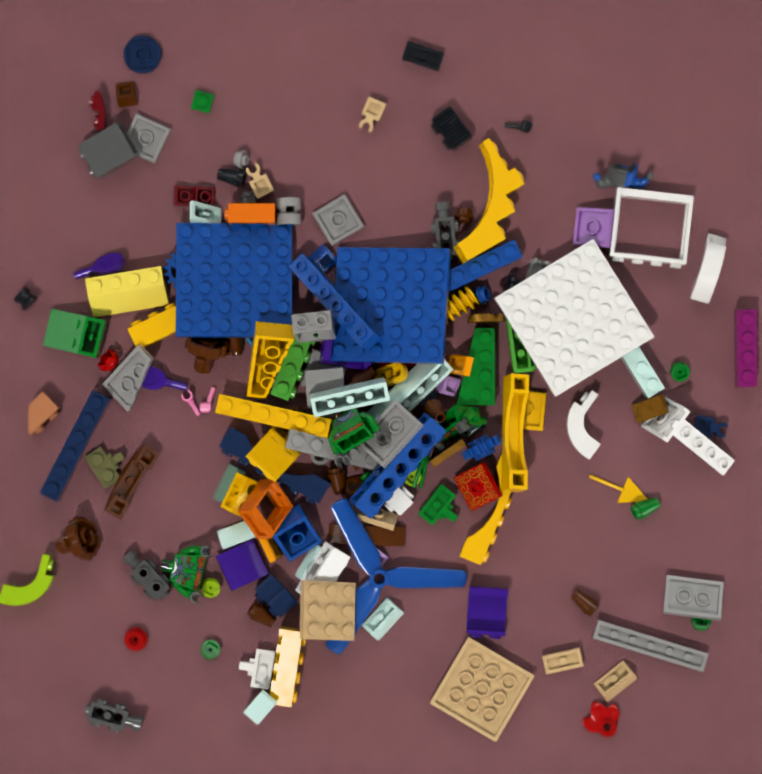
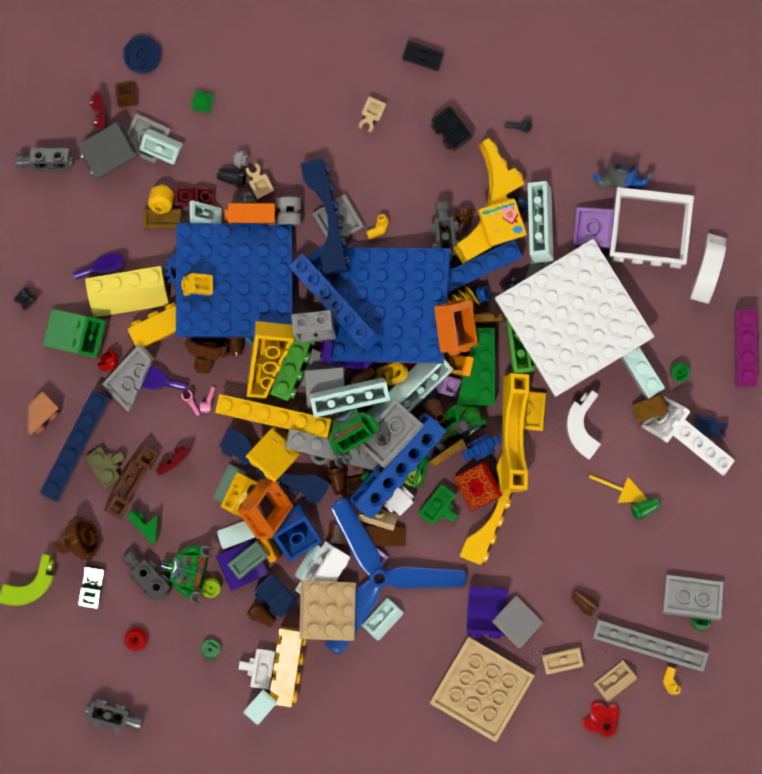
(50, 156): none -> dark grey brick
(91, 586): none -> slope
(149, 530): none -> green slope
(160, 146): none -> light aqua slope
(161, 198): none -> yellow head
(167, 220): none -> pearl gold tile
(178, 457): none -> dark red slope
(197, 284): none -> yellow bracket
(248, 560): none -> sand green tile
(333, 254): none -> dark blue arch
(380, 227): none -> yellow arm
(447, 329): none -> orange window
(502, 222): none -> yellow tile
(517, 622): none -> light grey tile
(521, 203): none -> dark blue plate
(540, 222): none -> light aqua brick
(669, 682): none -> yellow arm

